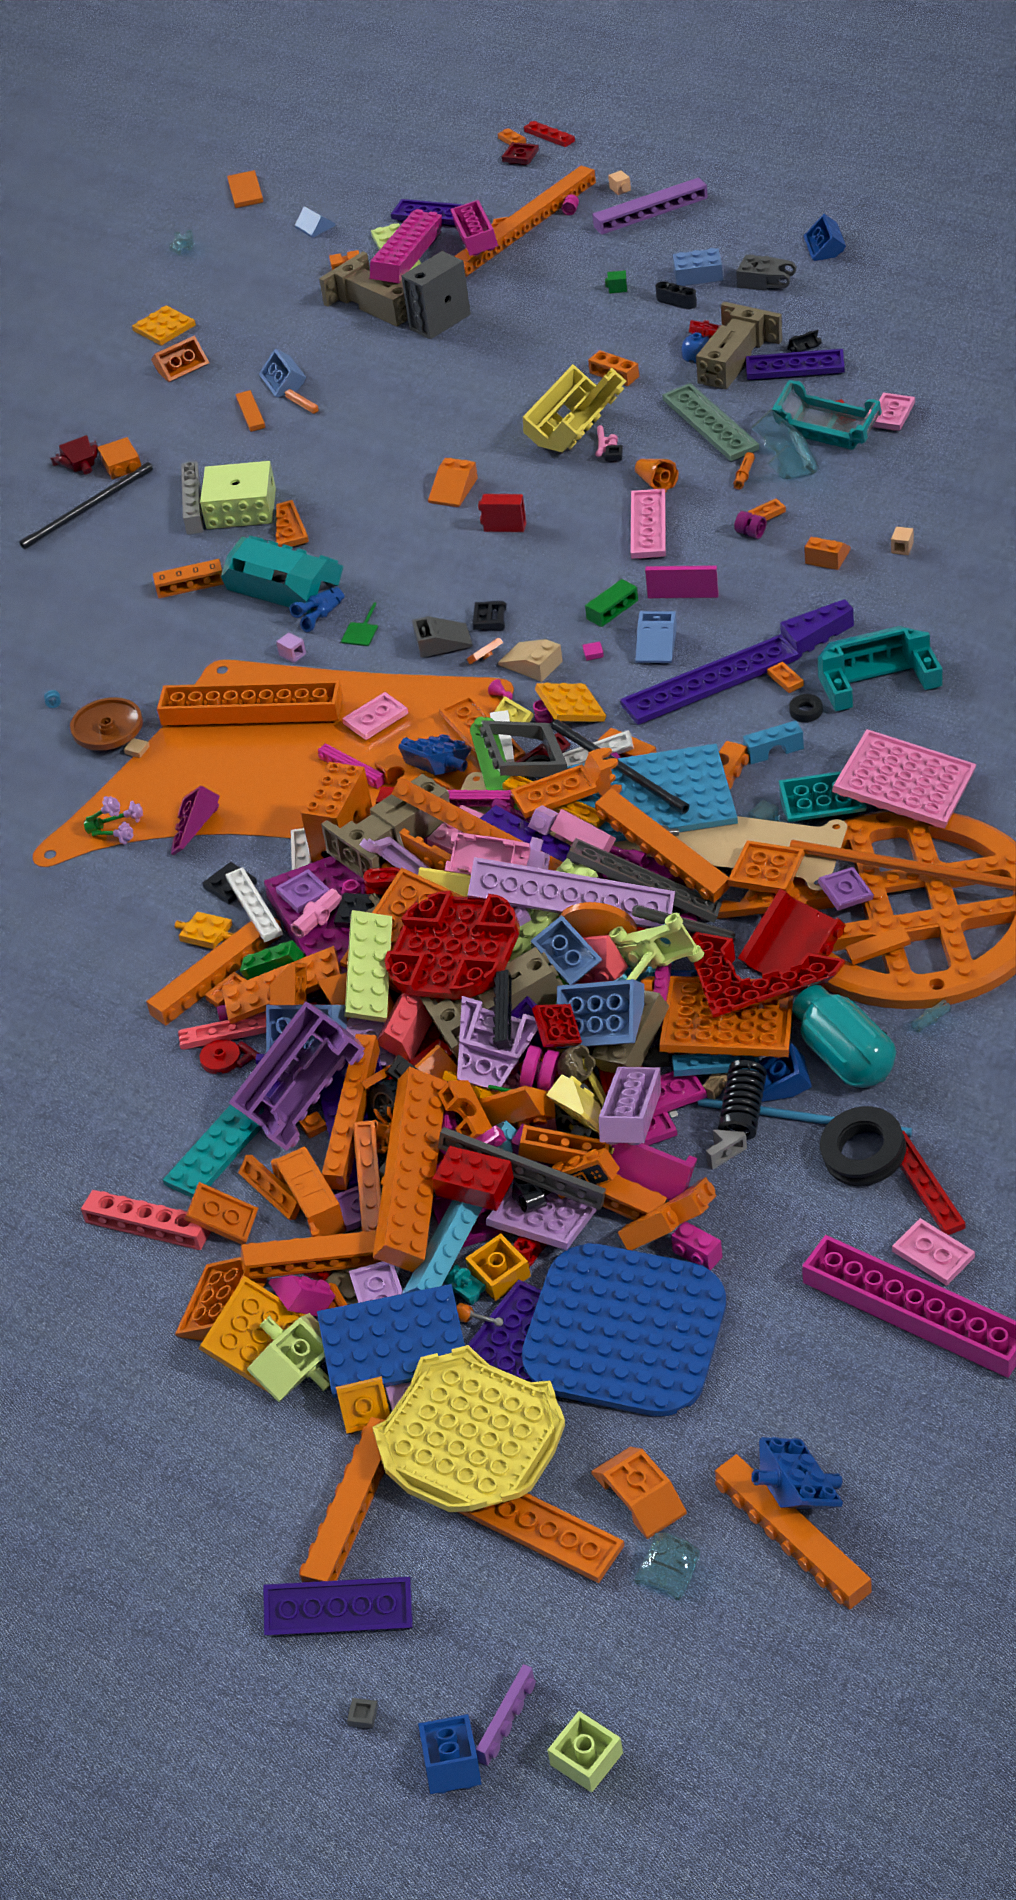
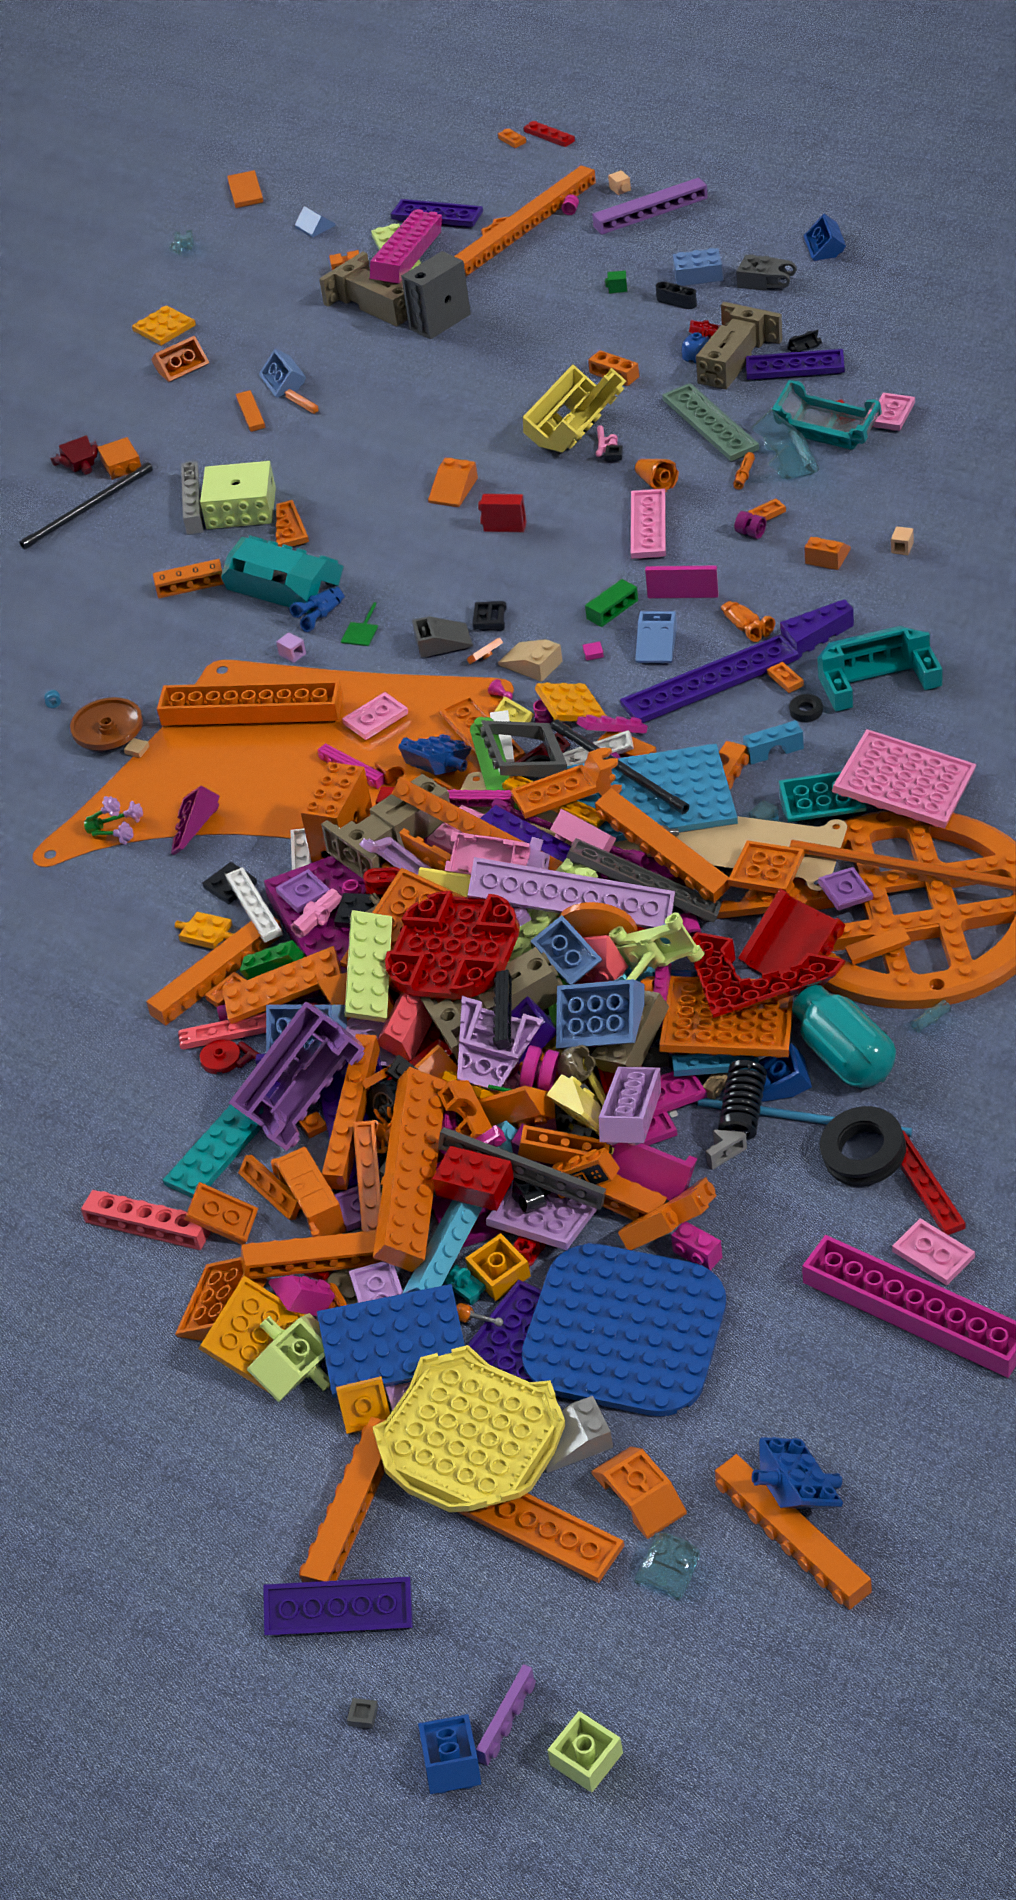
(289, 986): orange slope -> none
(474, 228): dark pink brick -> none
(520, 153): dark red plate -> none
(543, 819): lavender brick -> none
(556, 1025): red tile -> none
(583, 1434): none -> light grey slope
(607, 723): none -> dark pink plate
(690, 925): dark grey axle -> none
(748, 621): none -> orange piece

